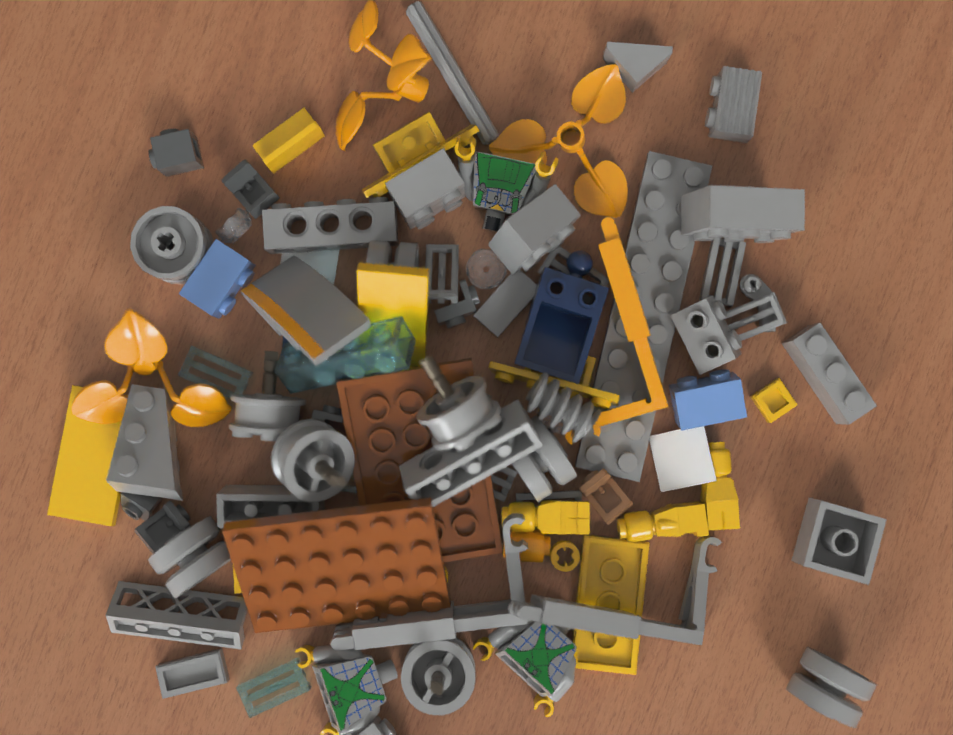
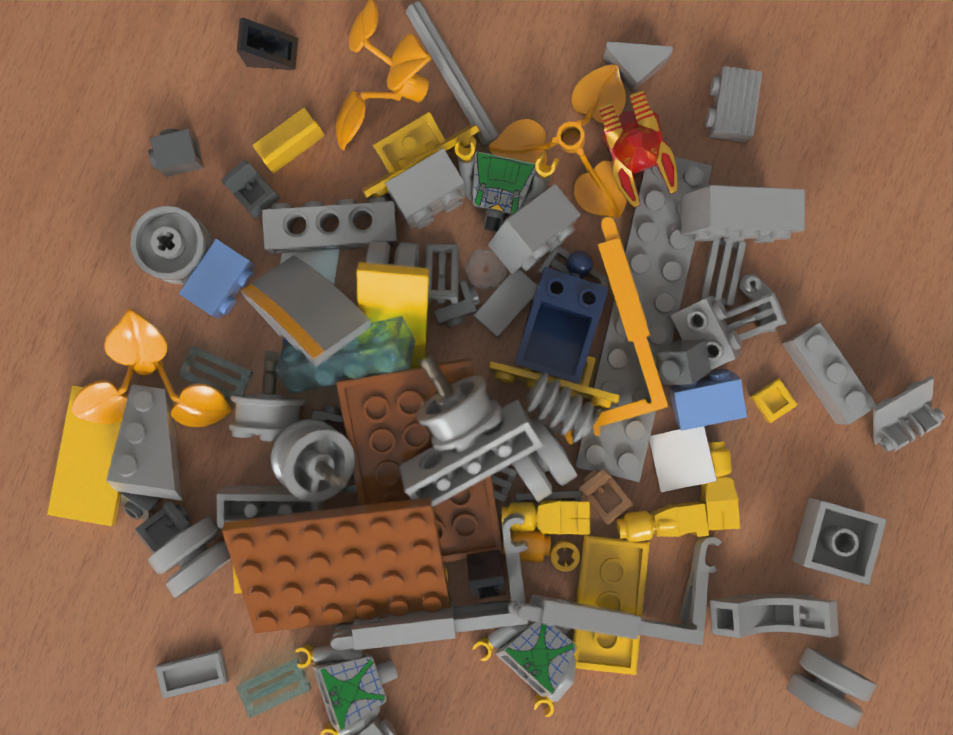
(176, 626): light grey fence -> none
(234, 226): clear plate -> none
(266, 47): none -> black slope
(438, 676): light grey wheel -> none
(486, 575): none -> black slope
(637, 145): none -> red piece
(683, 362): none -> dark grey brick
(773, 612): none -> light grey arch
(907, 413): none -> light grey hinge

